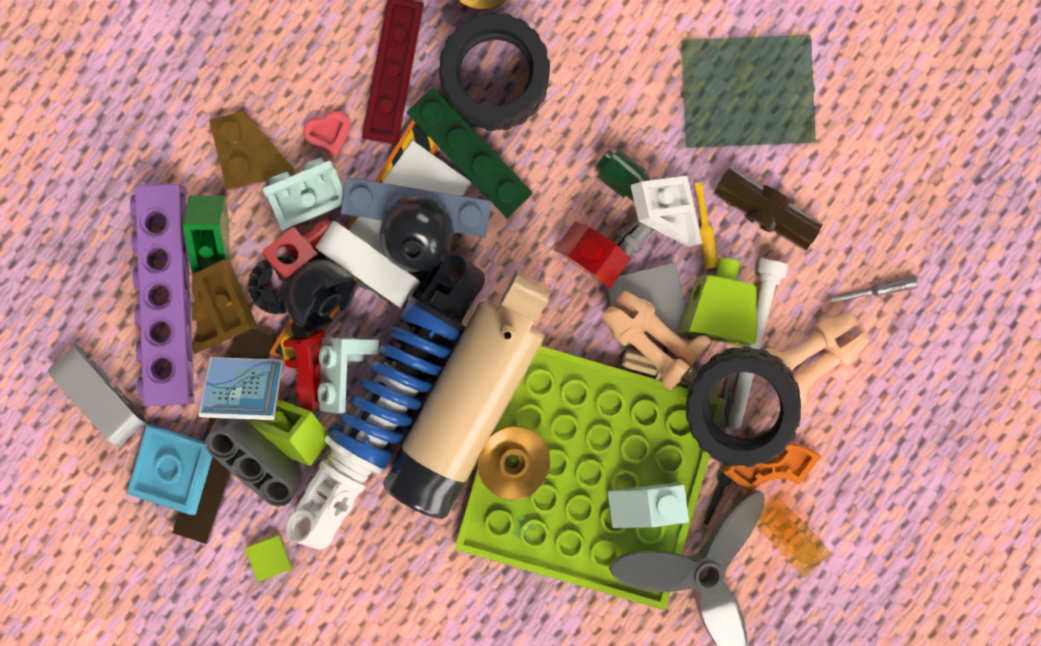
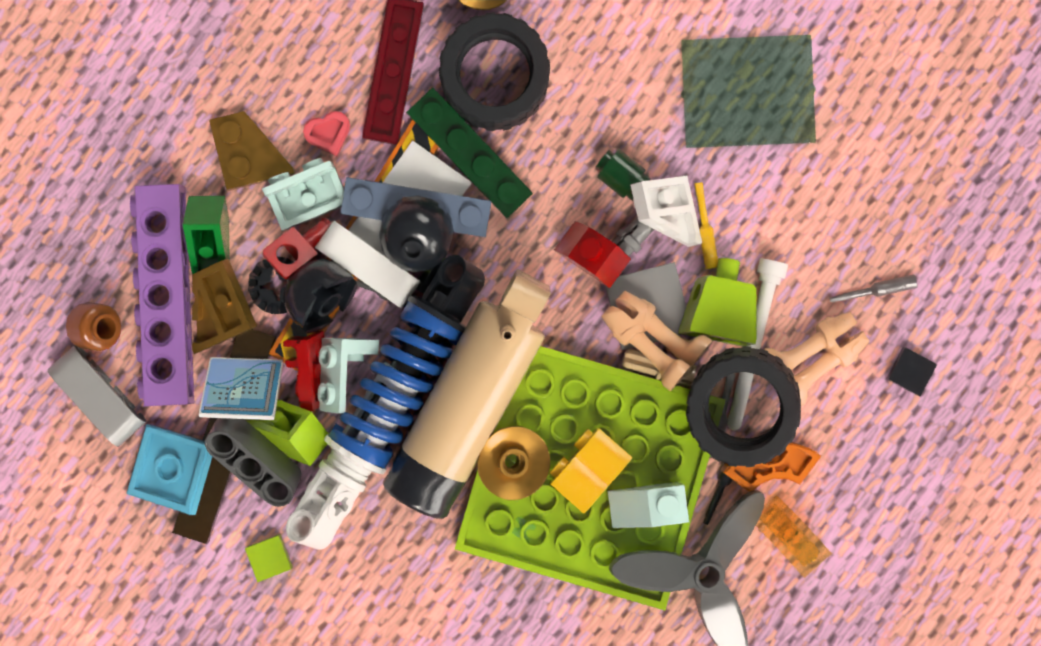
(93, 326): none -> dark orange head
(589, 469): none -> yellow brick
(768, 208): dark brown piece -> none
(911, 371): none -> black tile

